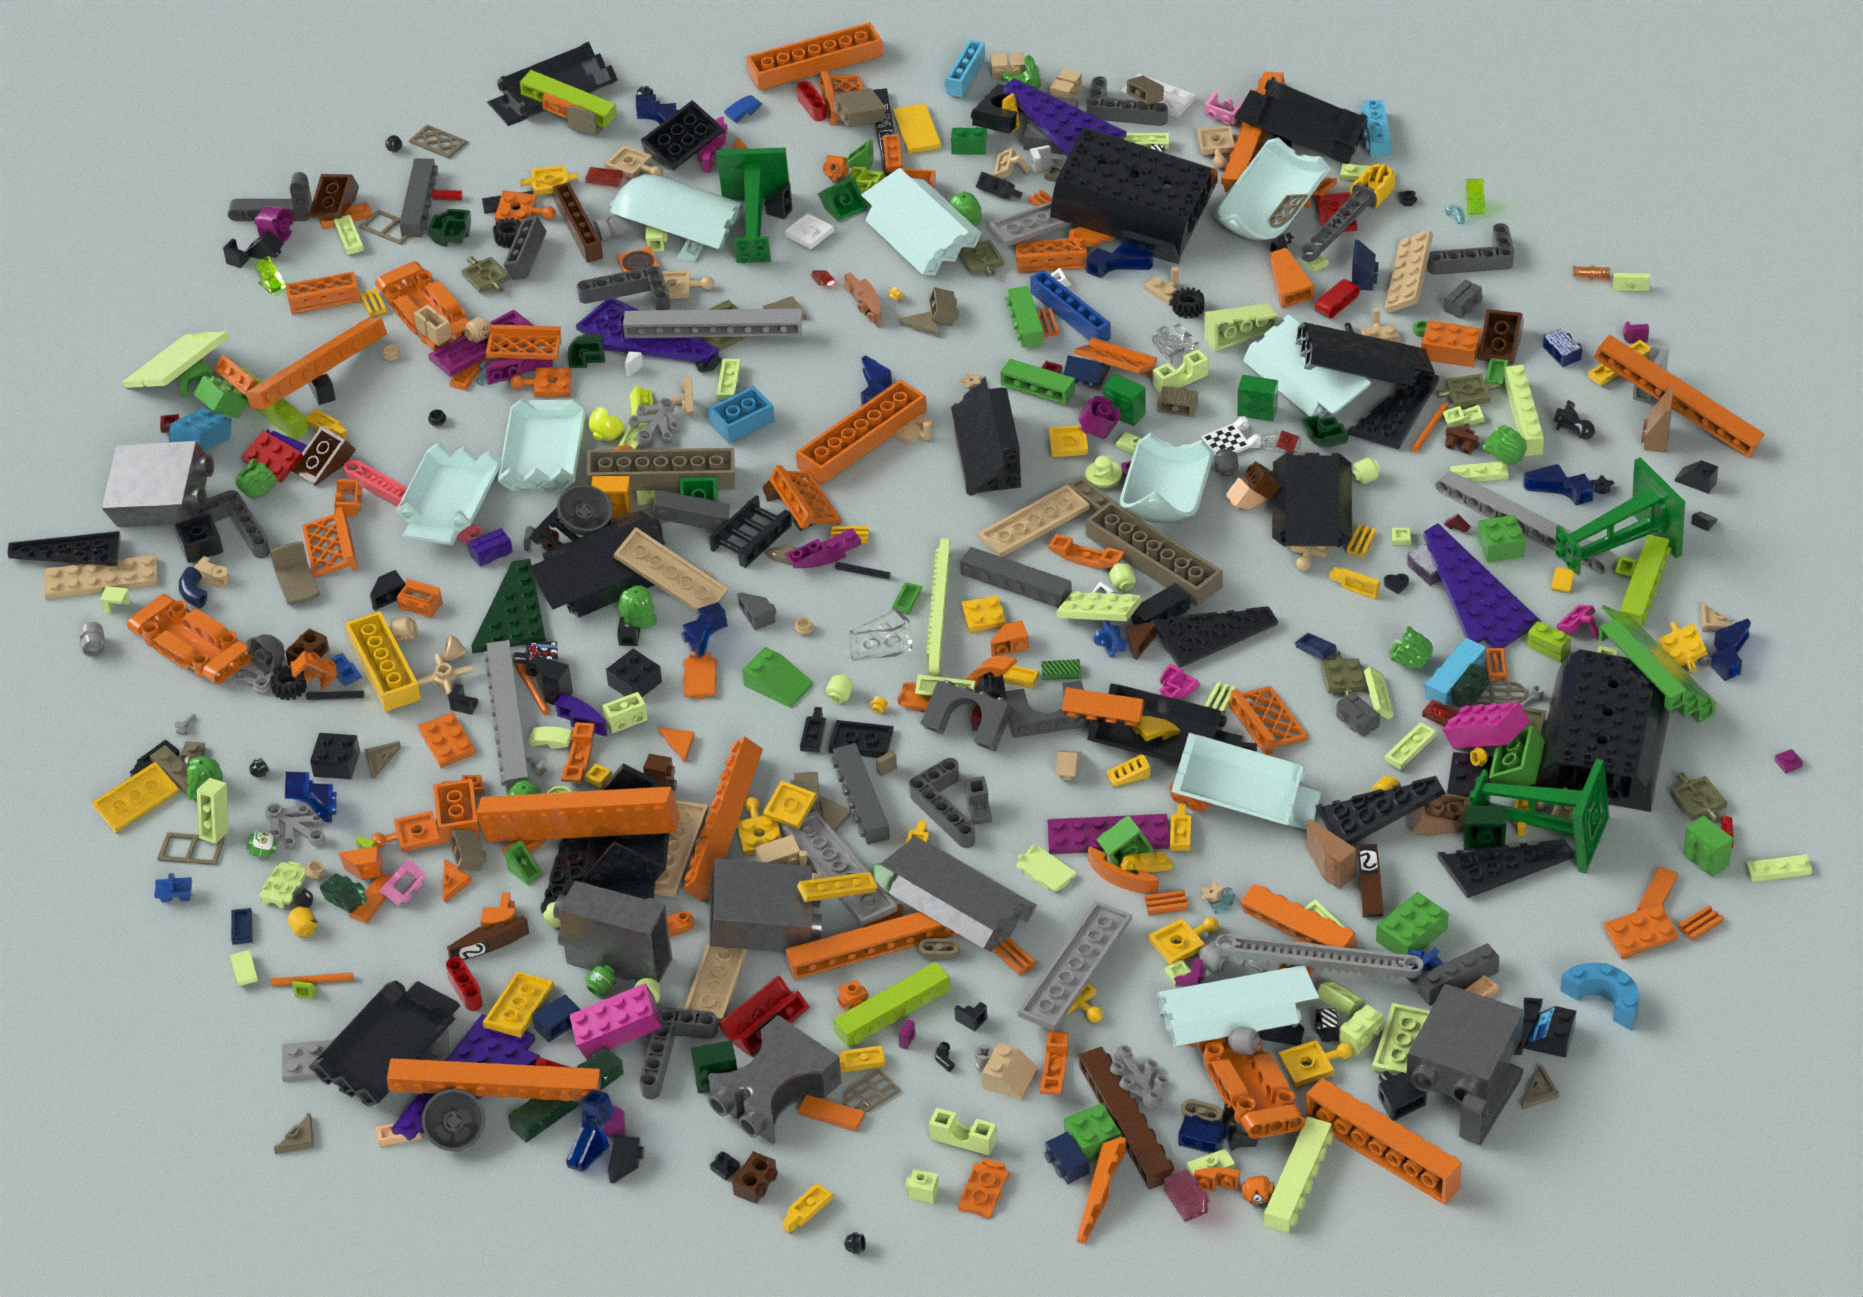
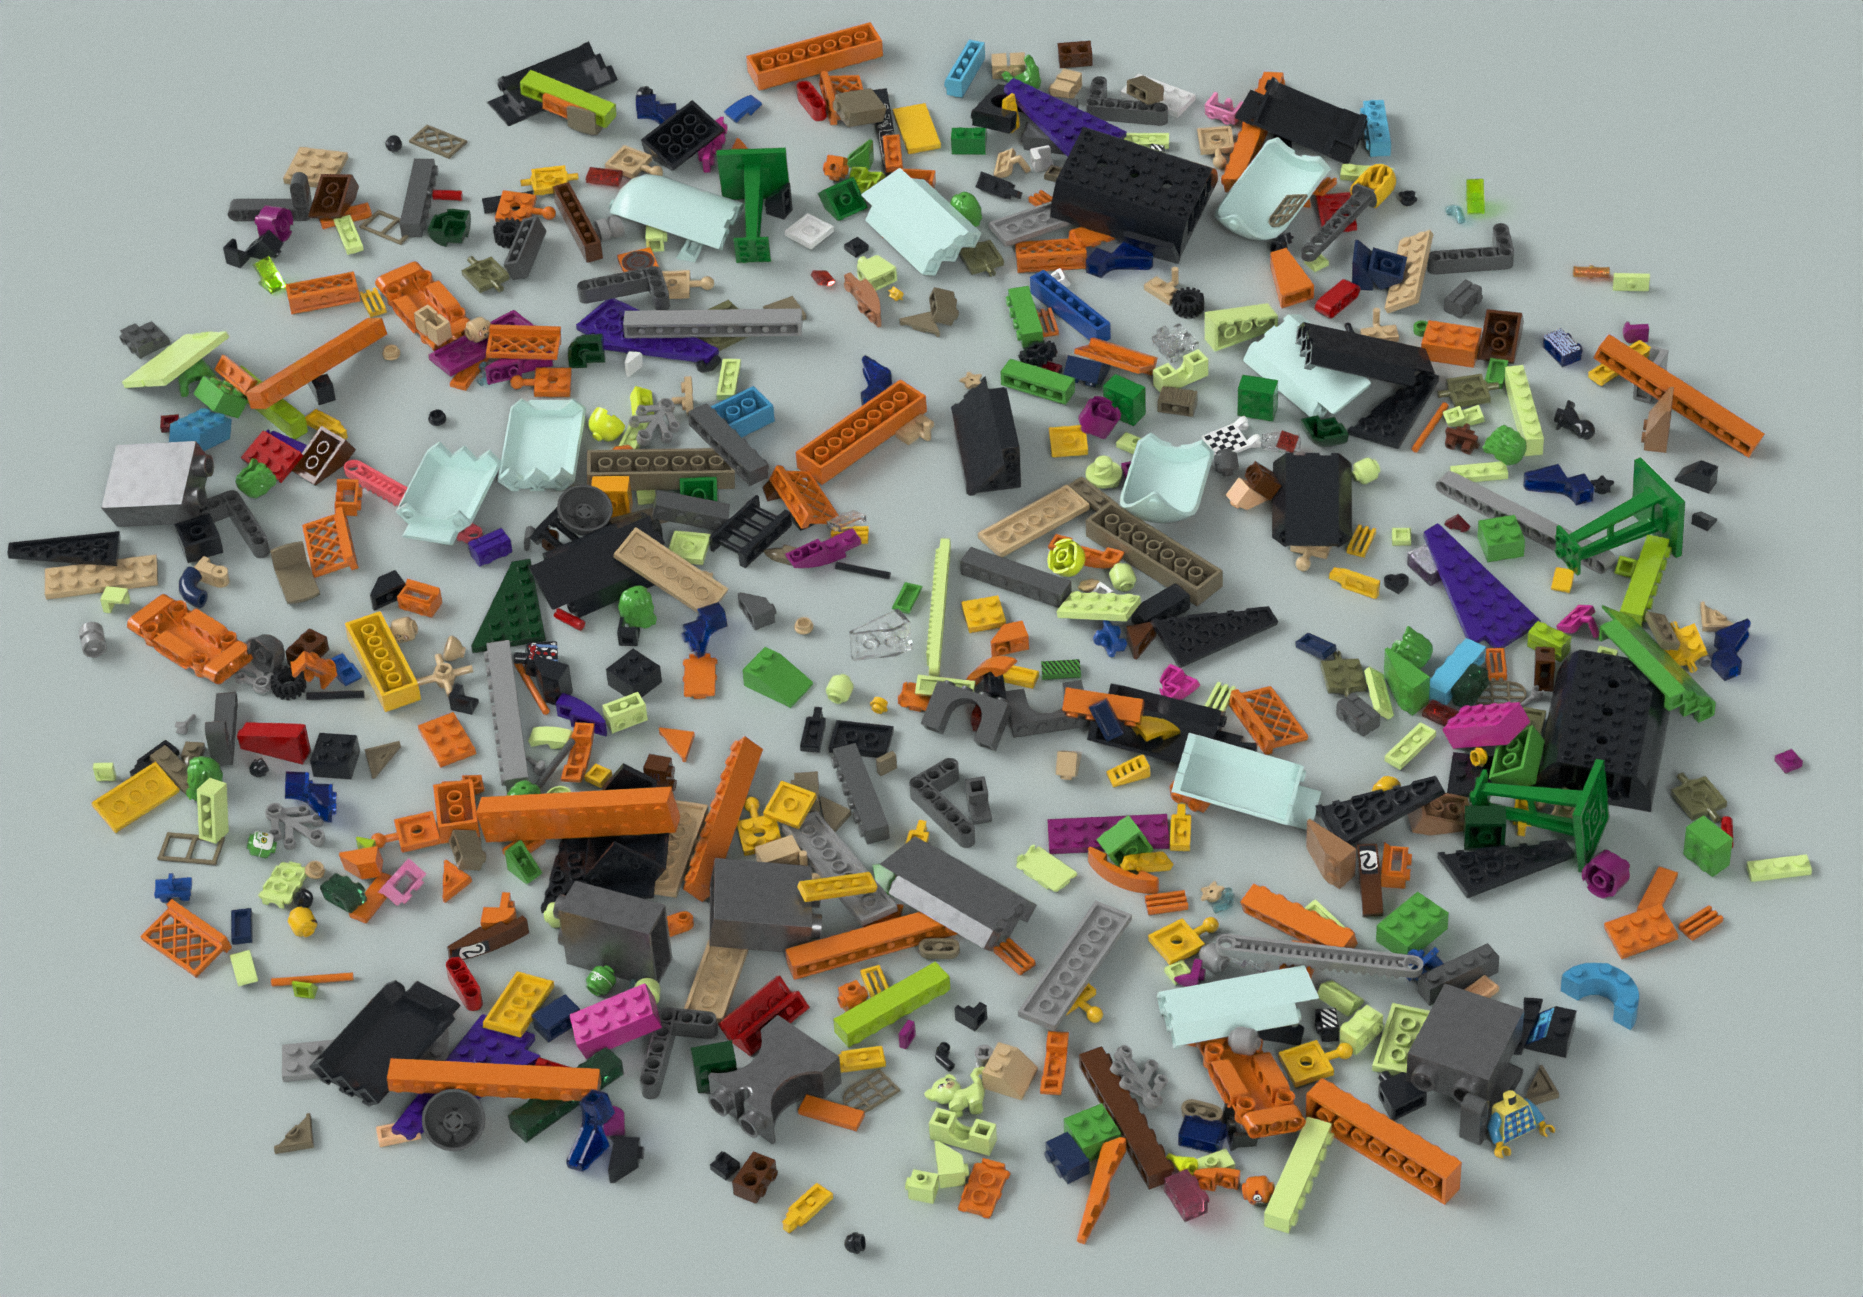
(104, 771): none -> yellowish green tile
(143, 339): none -> dark grey plate
(199, 929): none -> orange fence
(222, 731): none -> dark grey beam
(276, 740): none -> red slope
(314, 163): none -> tan plate
(555, 763): none -> dark grey bar
(569, 619): none -> red piece
(690, 546): none -> yellowish green plate
(728, 444): none -> dark grey brick
(846, 520): none -> clear plate
(856, 247): none -> black plate
(870, 970): none -> yellow tile
(876, 271): none -> yellowish green torso
(948, 1091): none -> yellowish green animal
(950, 1166): none -> yellowish green slope
(1038, 353): none -> black gear
(1066, 558): none -> neon yellow cylinder
(1075, 54): none -> reddish brown brick
(1088, 585): none -> tan plant
(1106, 719): none -> dark blue tile
(1183, 1163): none -> neon yellow cone
(1386, 268): none -> dark blue slope
(1394, 866): none -> orange window
(1406, 682): none -> bright green slope
(1513, 1119): none -> torso
(1544, 662): none -> reddish brown torso
(1606, 874): none -> magenta brick
(1662, 631): none -> dark tan plate

